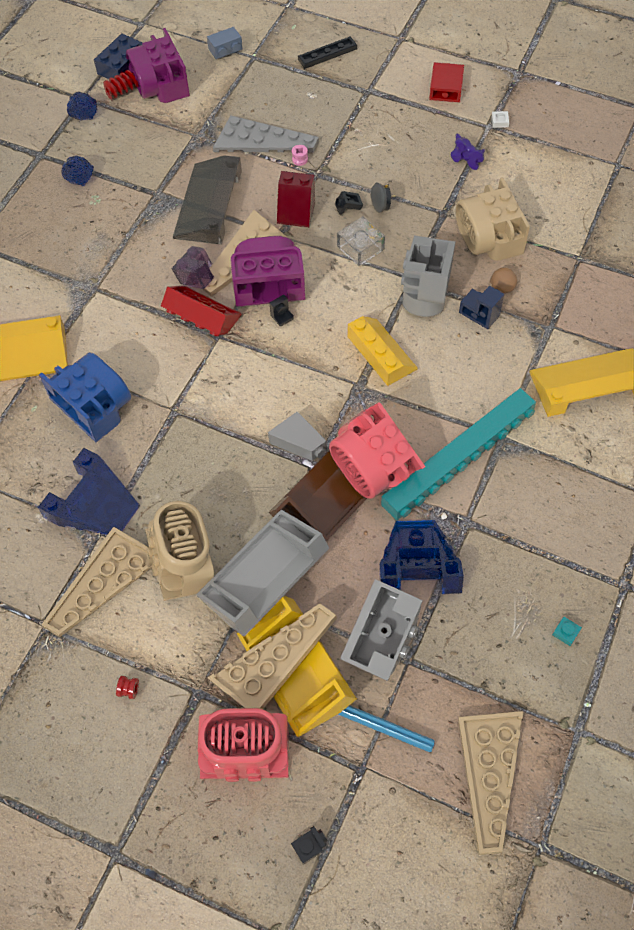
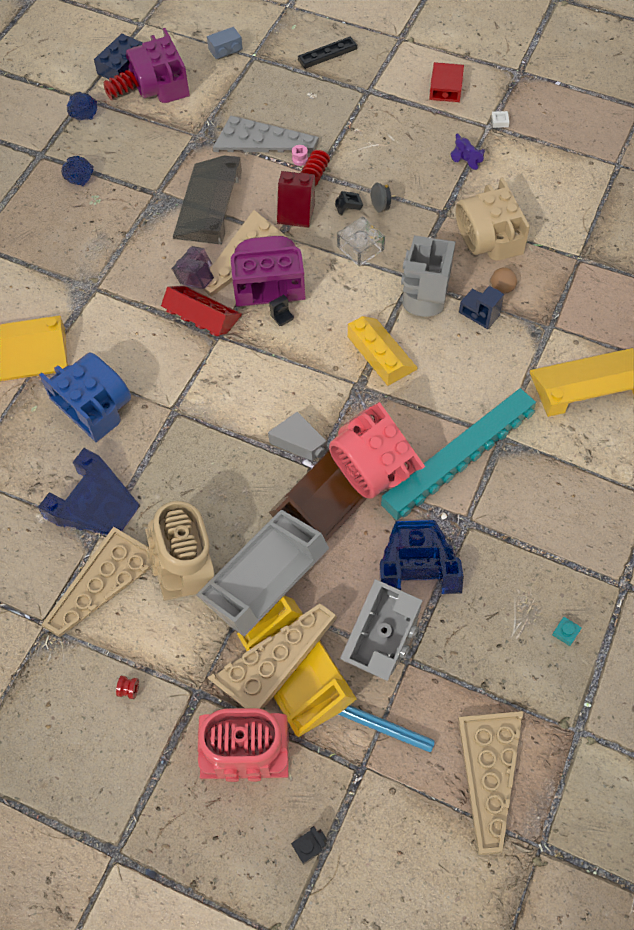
(316, 164): none -> red piece

